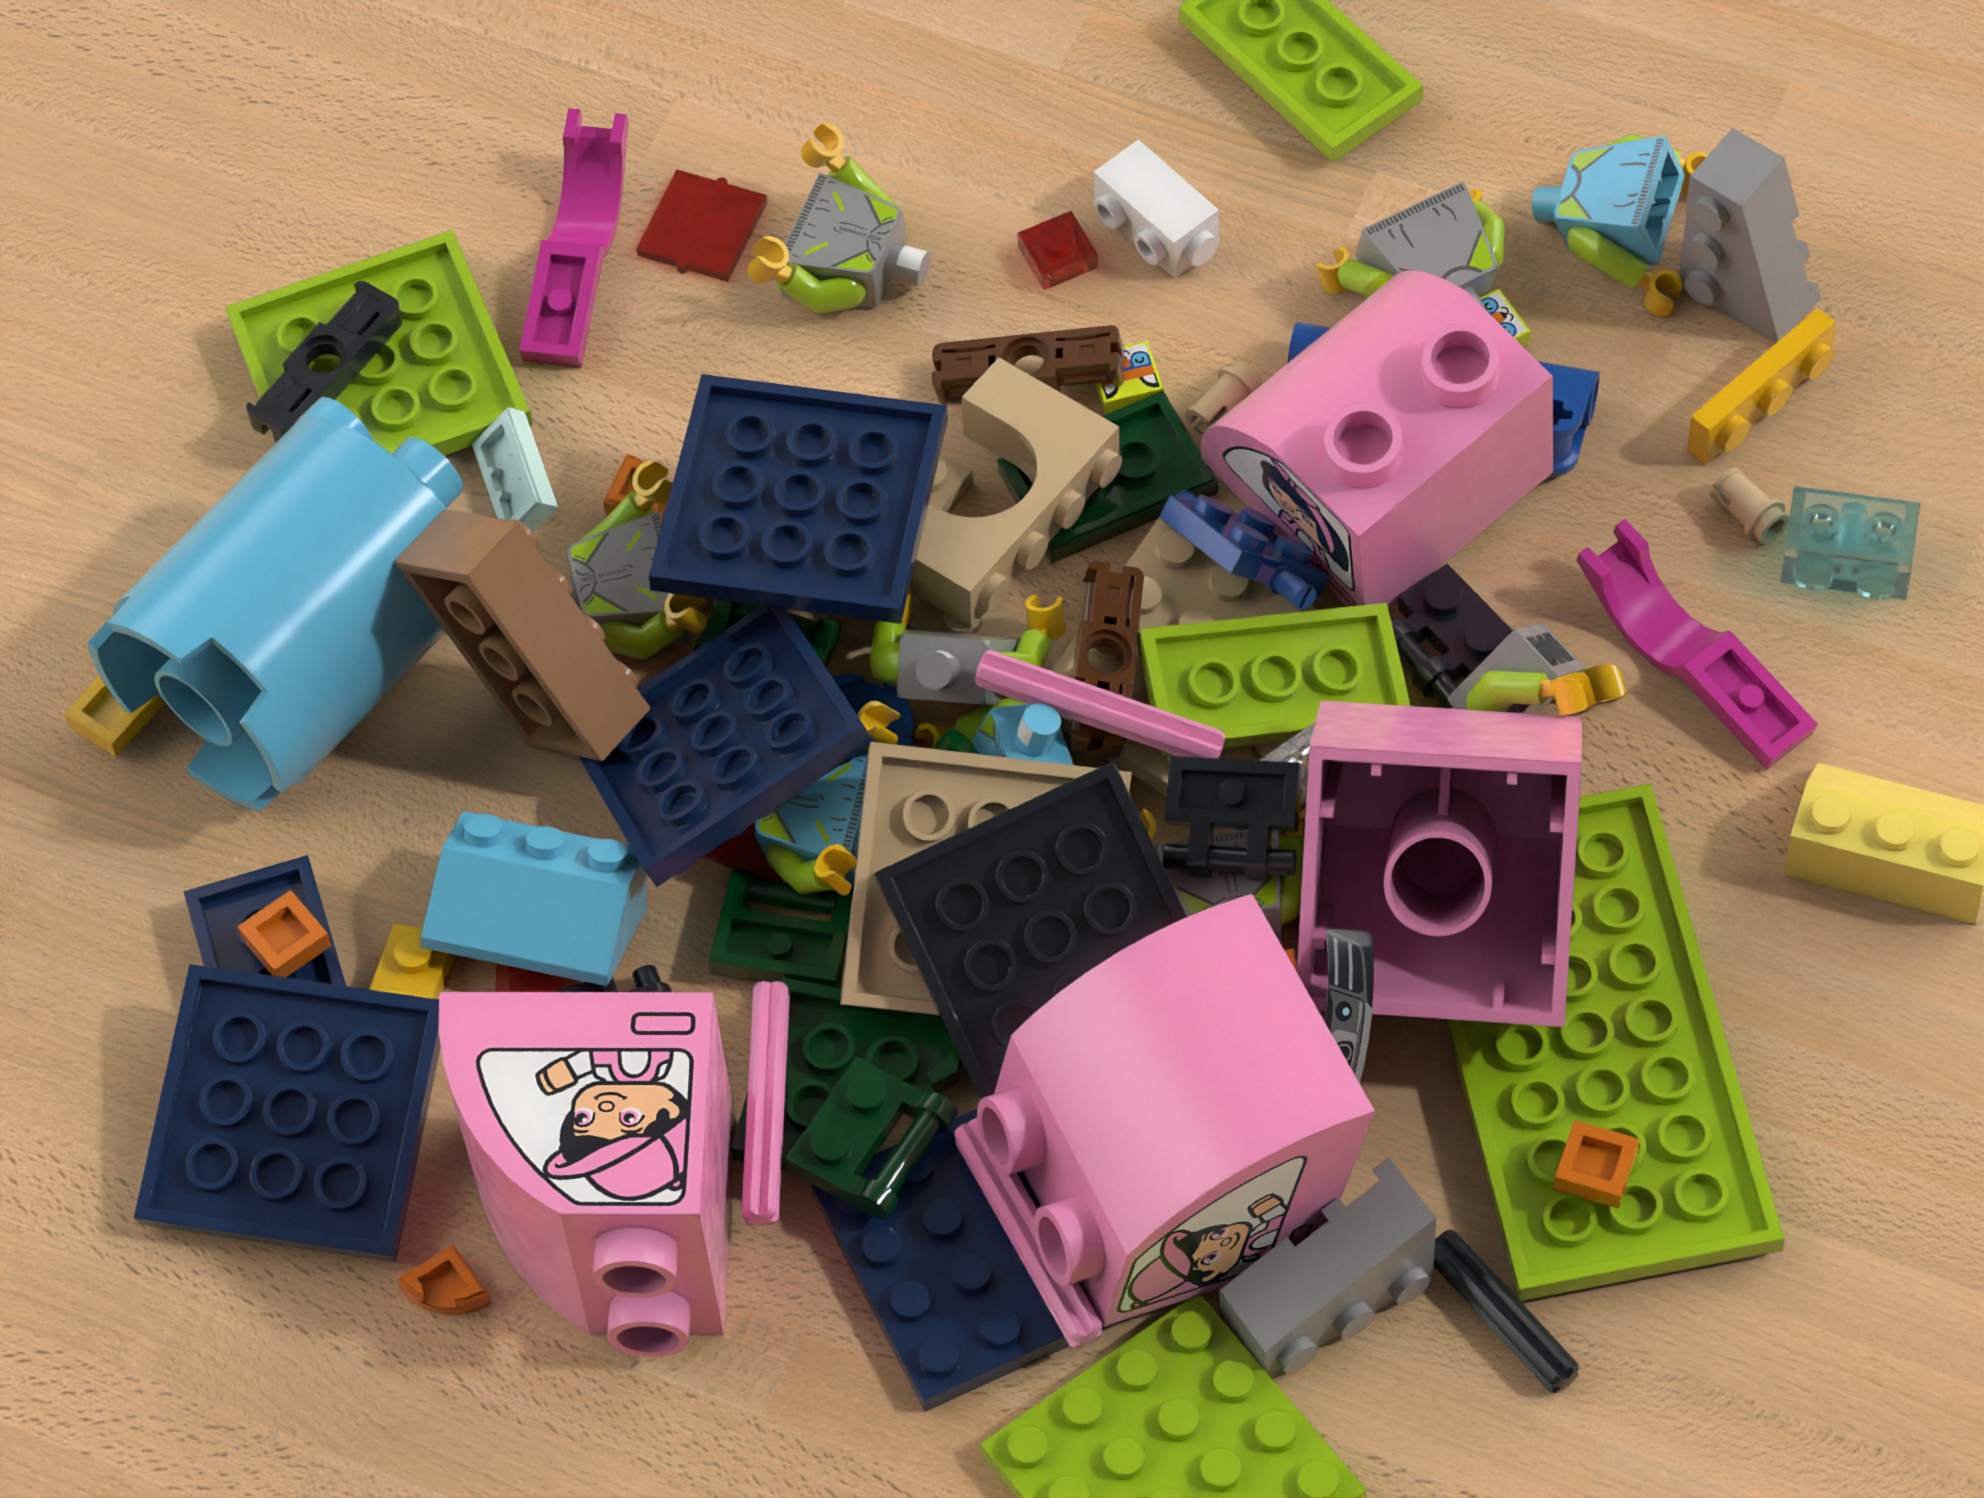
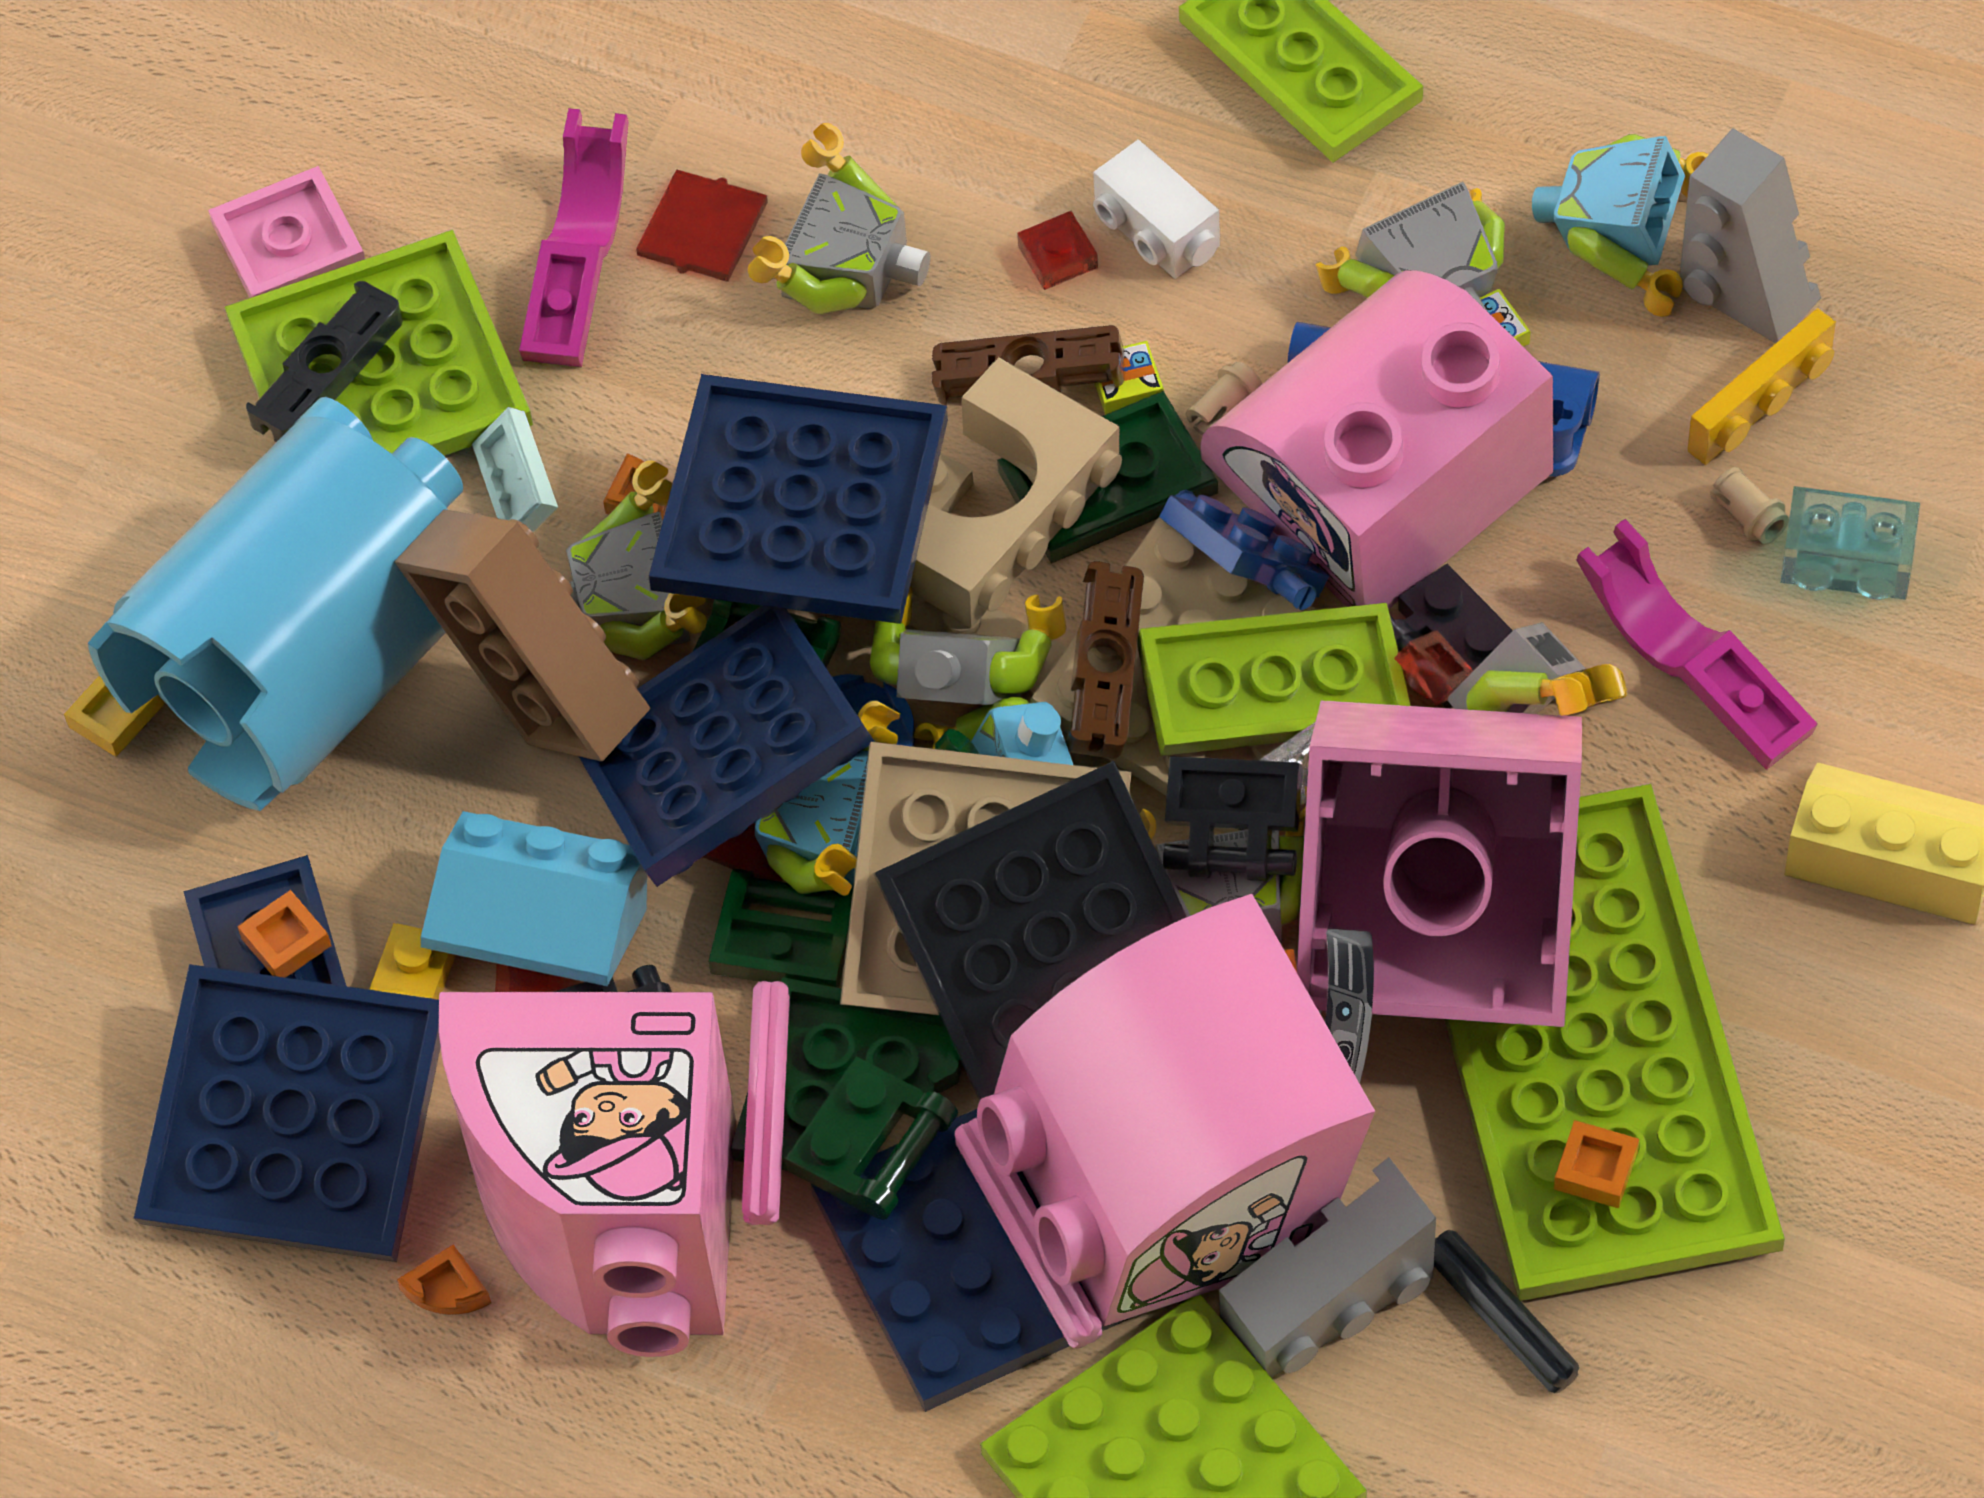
(285, 233): none -> bright pink plate
(1098, 707): bright pink axle -> none
(1433, 667): none -> clear red plate

